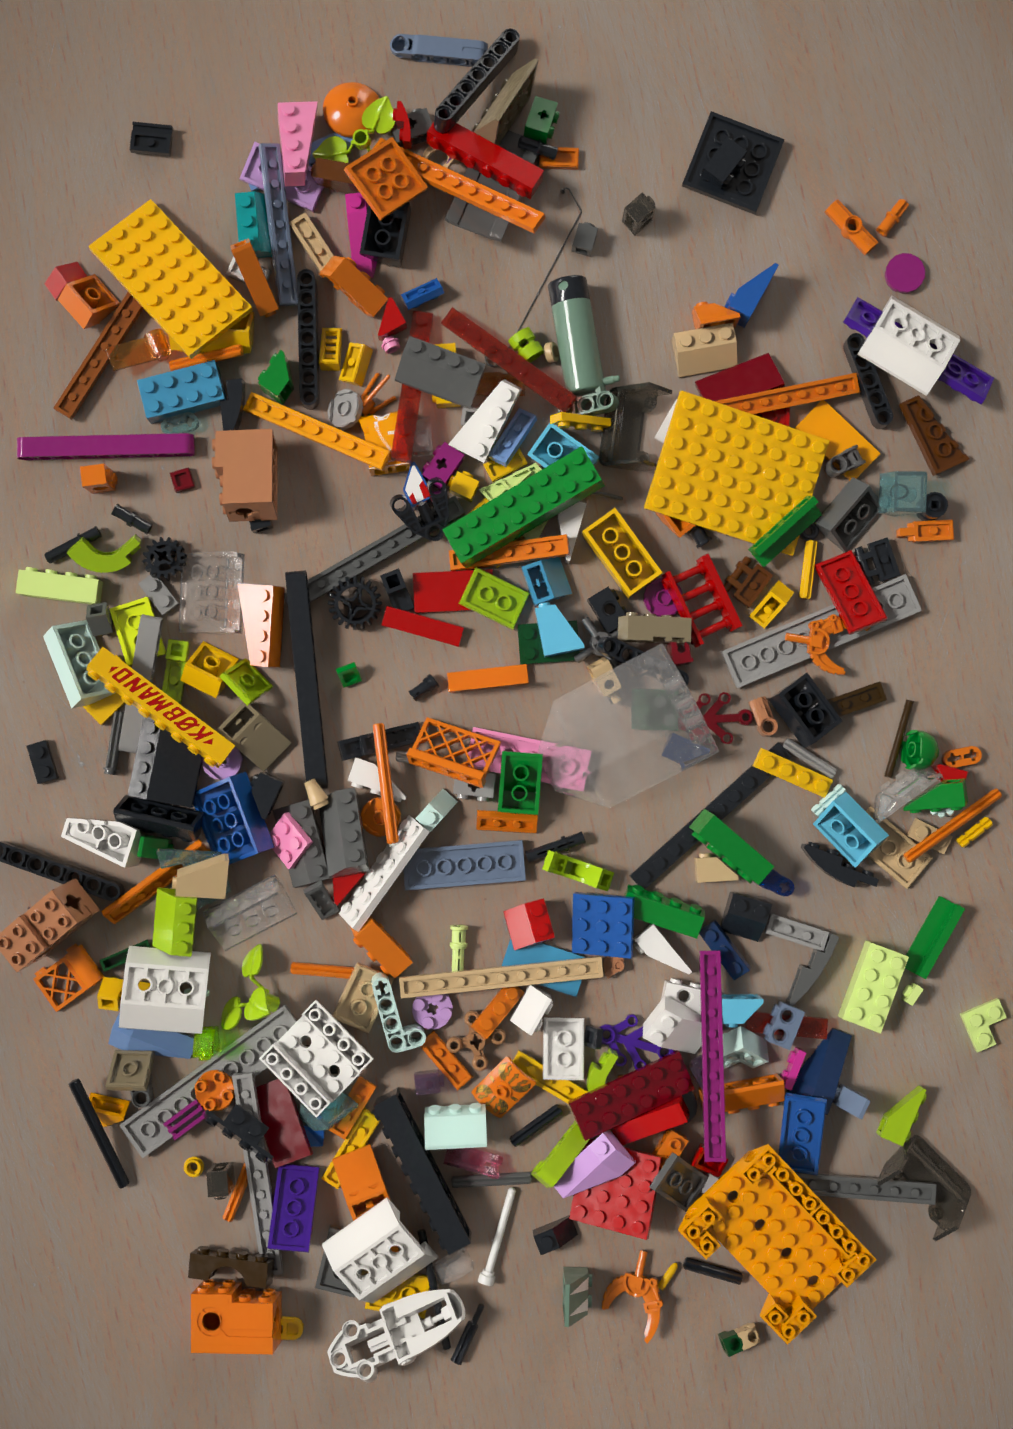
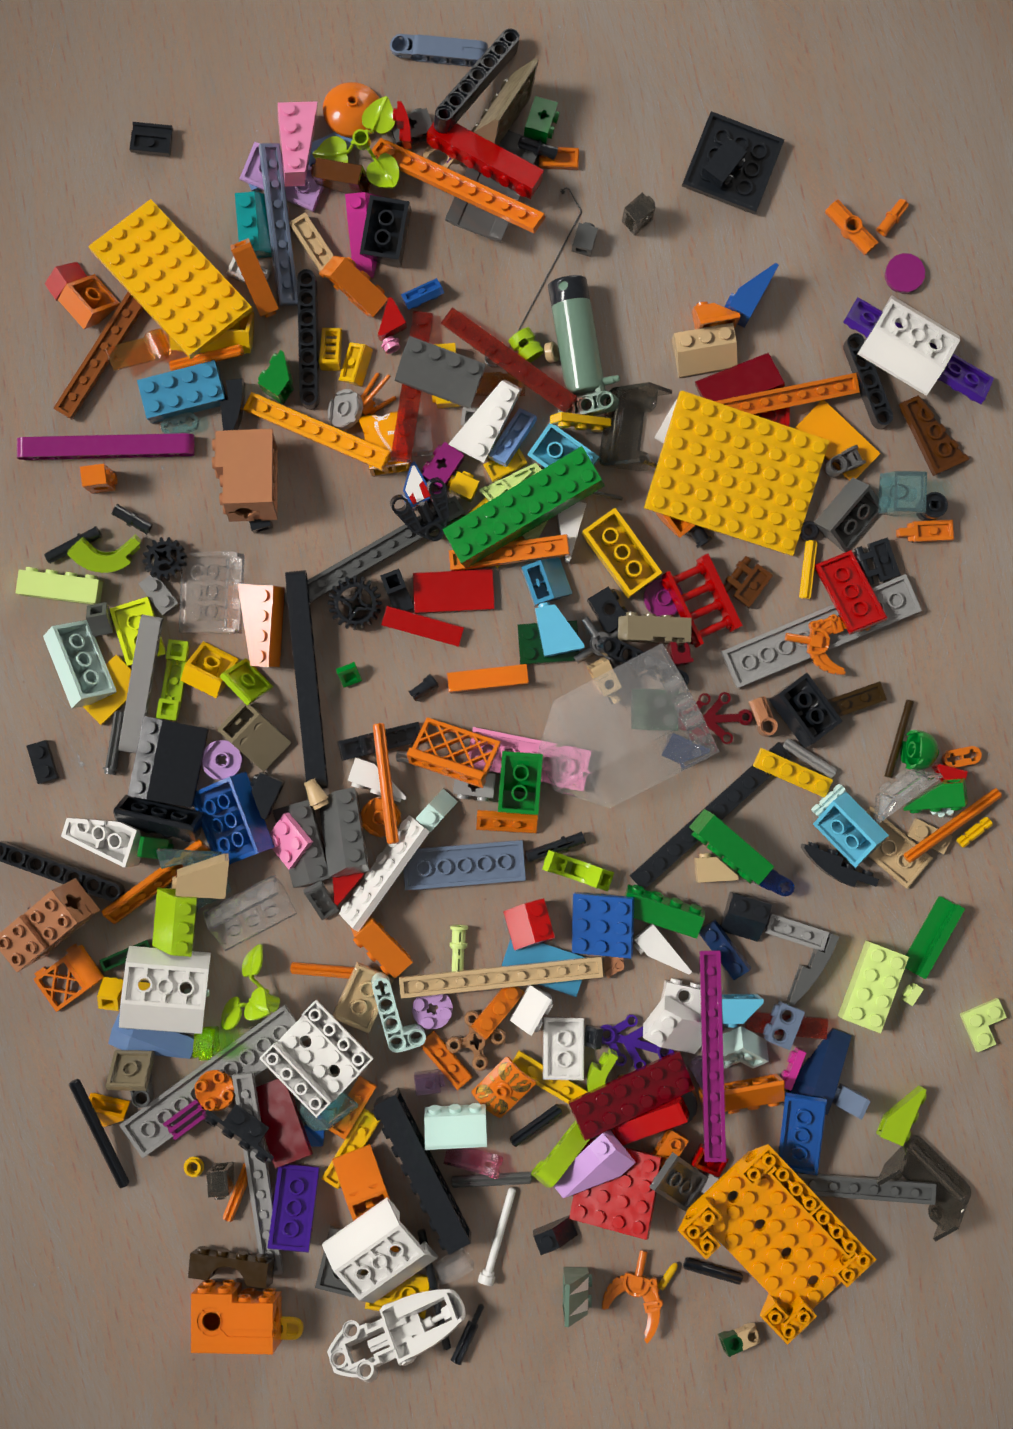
(160, 707): yellow brick -> none
(182, 480): dark red tile -> none
(385, 178): orange plate -> none
(494, 598): lime tile -> none
(771, 604): yellow slope -> none
(785, 530): green panel -> none

